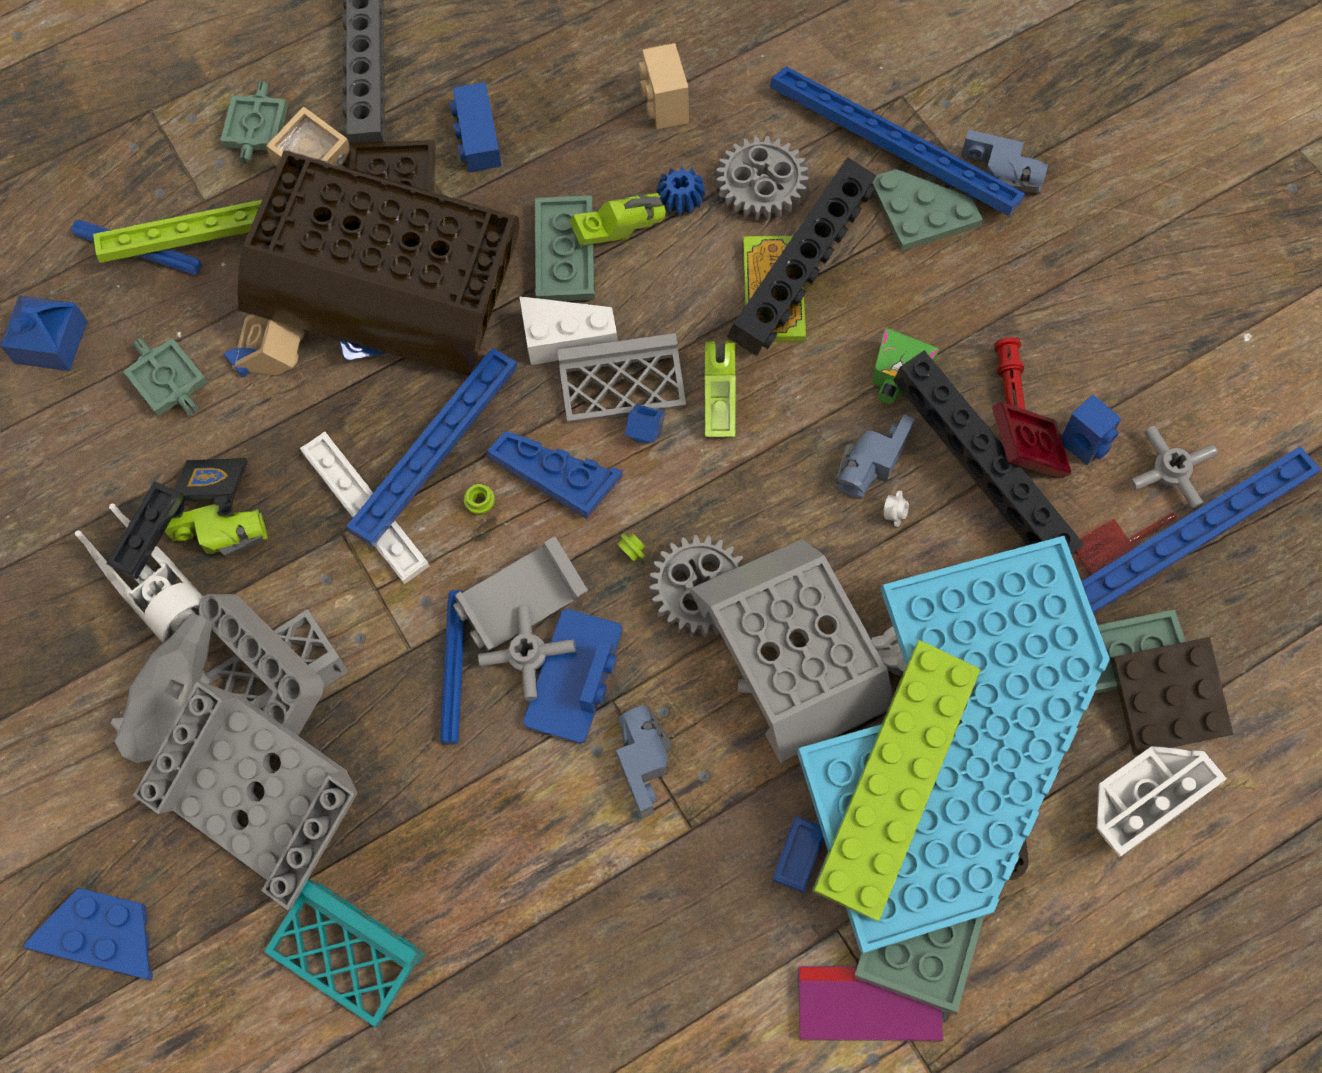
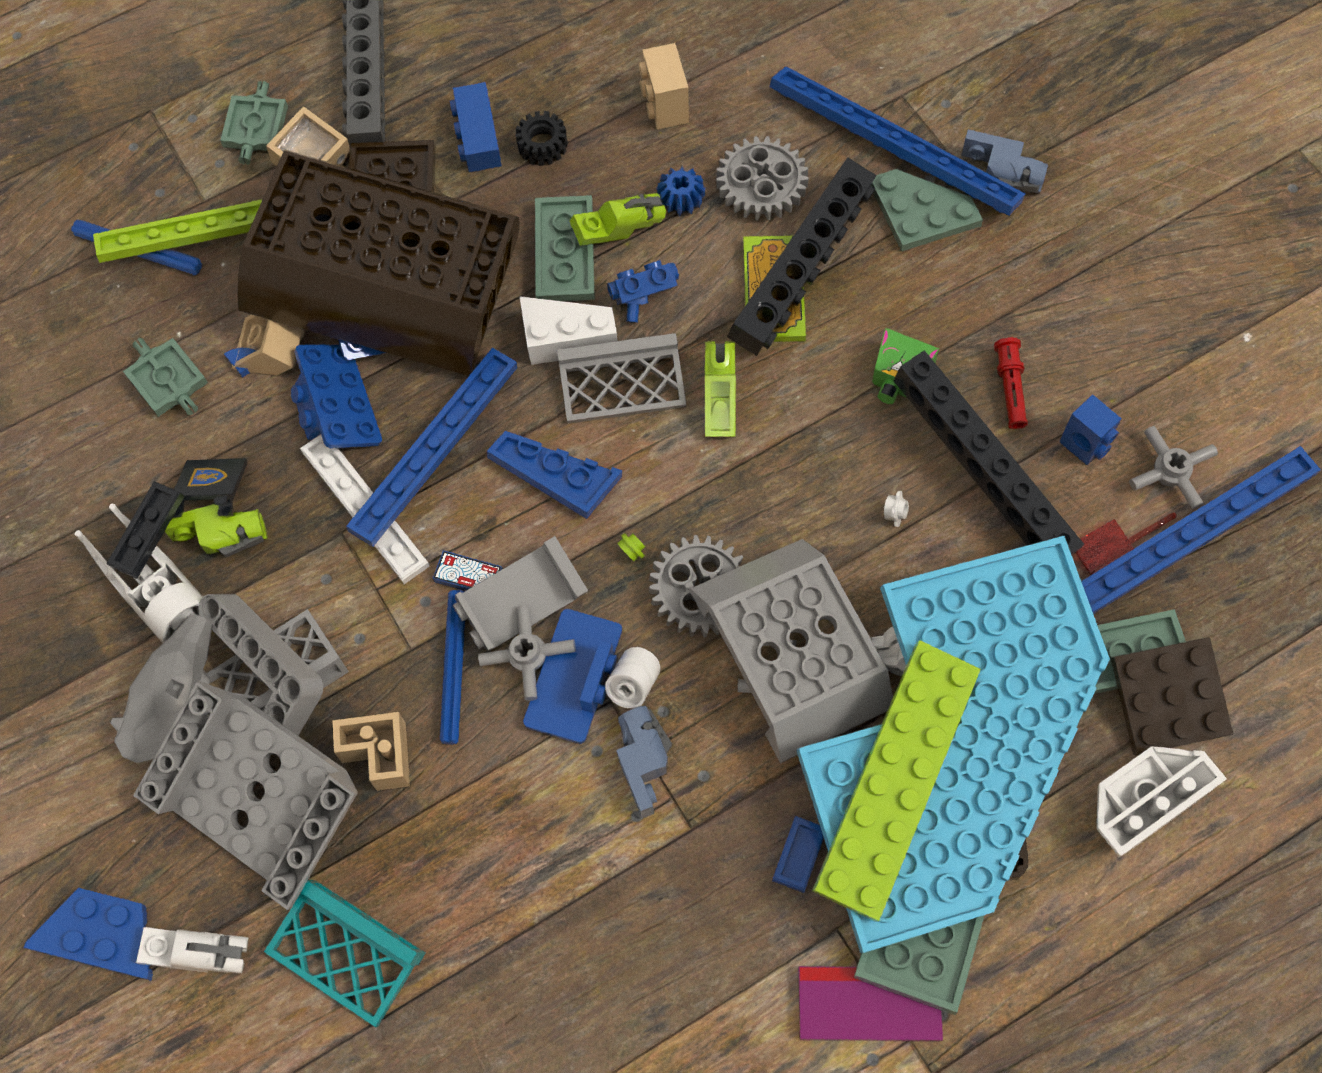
(44, 333): blue piece -> none
(192, 950): none -> white plate
(333, 399): none -> blue bracket
(381, 742): none -> tan brick
(462, 571): none -> tile
(475, 492): lime plate -> none
(541, 125): none -> black tyre
(632, 677): none -> white wheel
(635, 288): none -> blue brick
(644, 424): blue plate -> none
(872, 458): sand blue plate -> none
(1031, 440): dark red tile -> none

